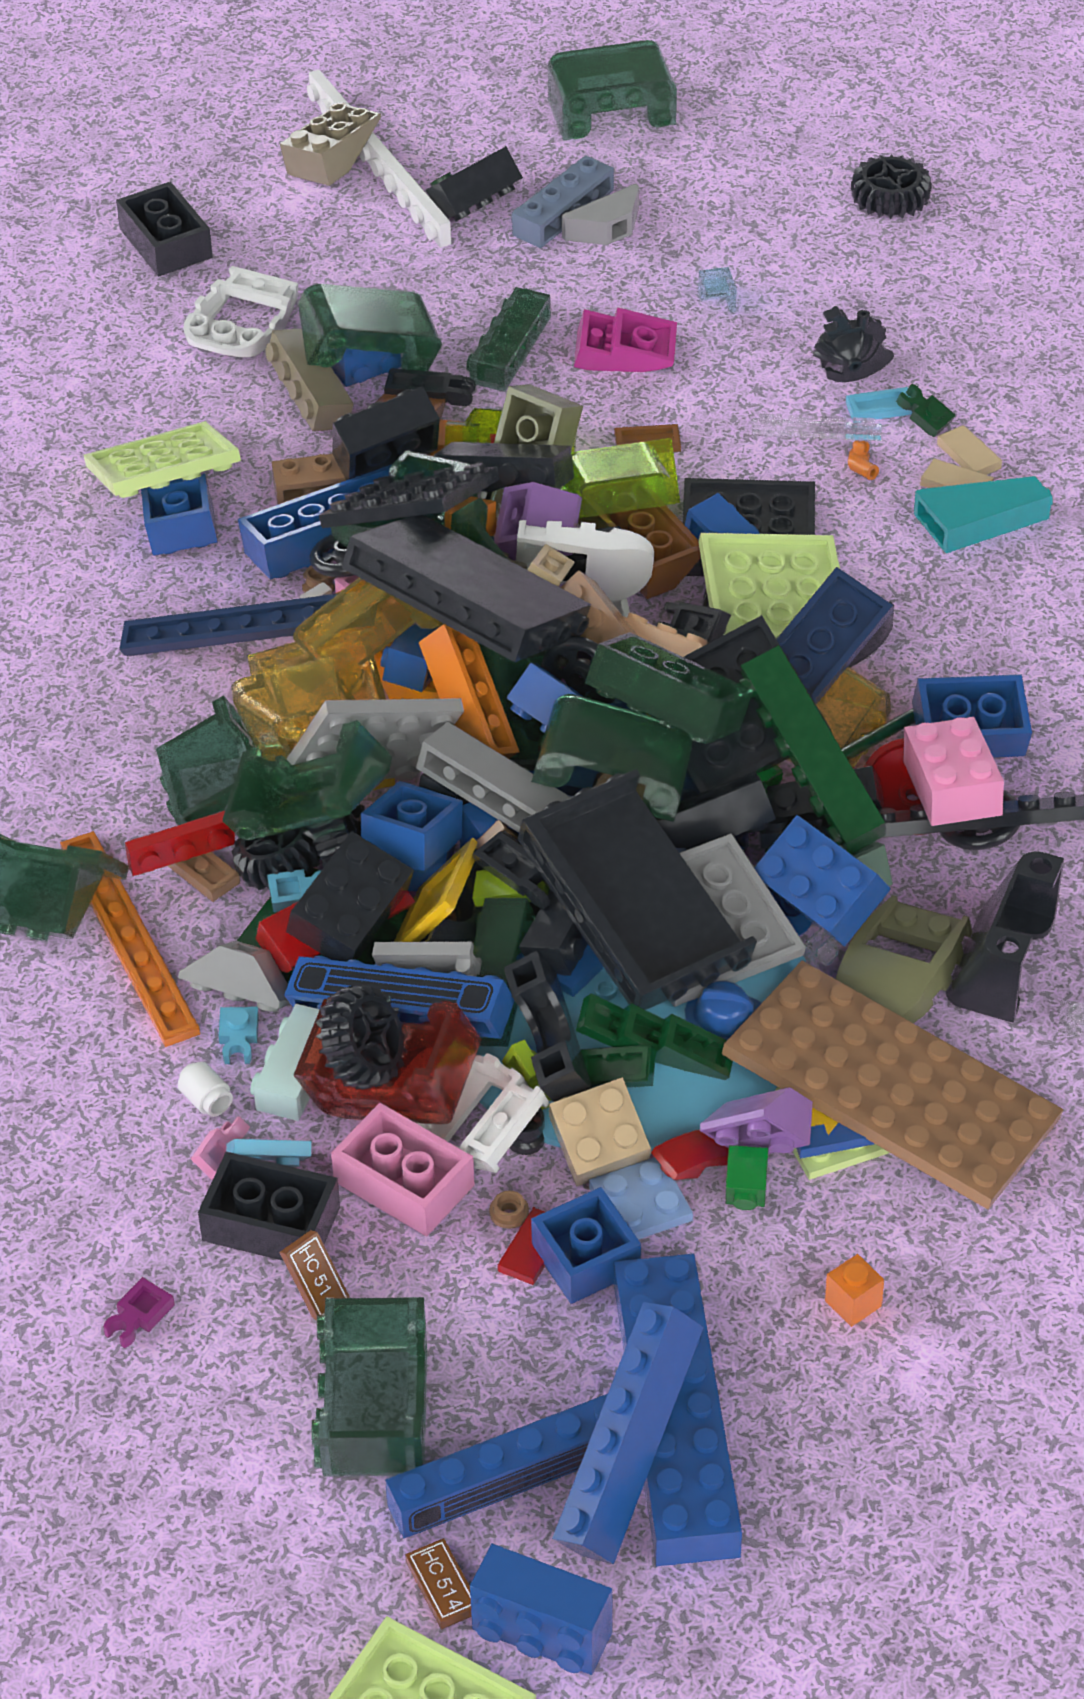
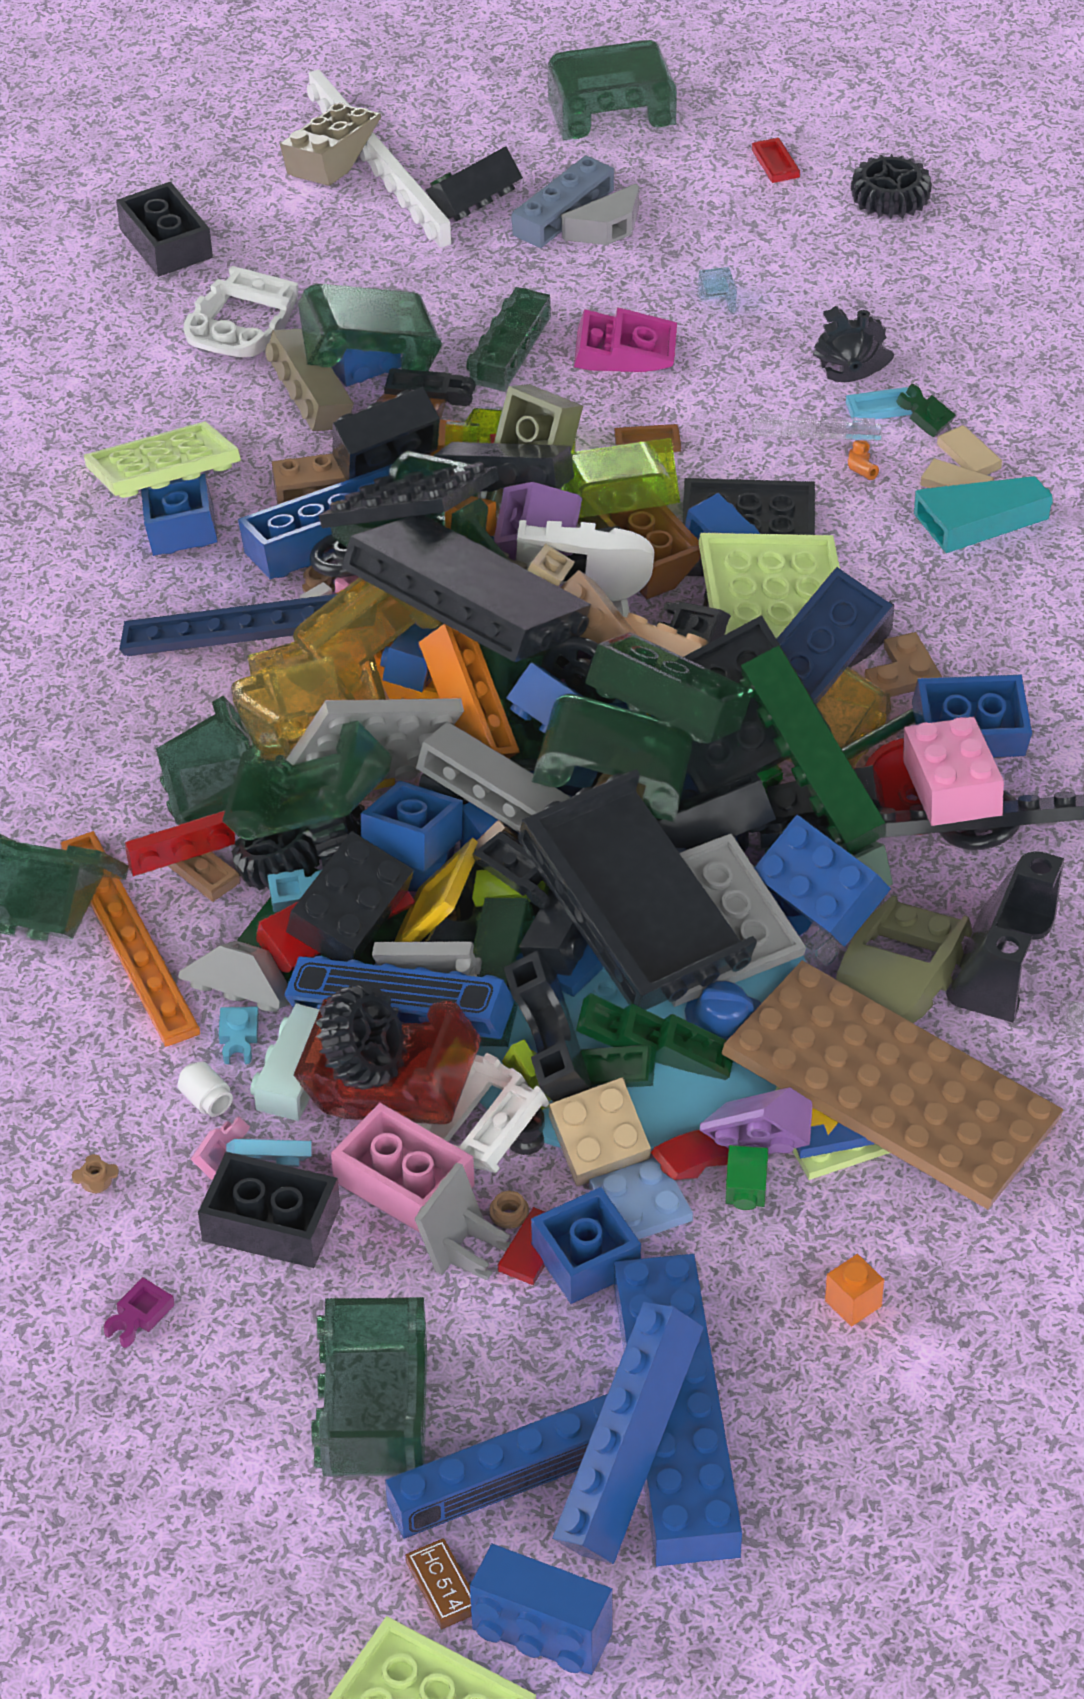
(95, 1182): none -> medium nougat plate
(313, 1272): dark orange tile -> none
(448, 1220): none -> light grey plate
(775, 160): none -> red tile
(909, 663): none -> medium nougat plate

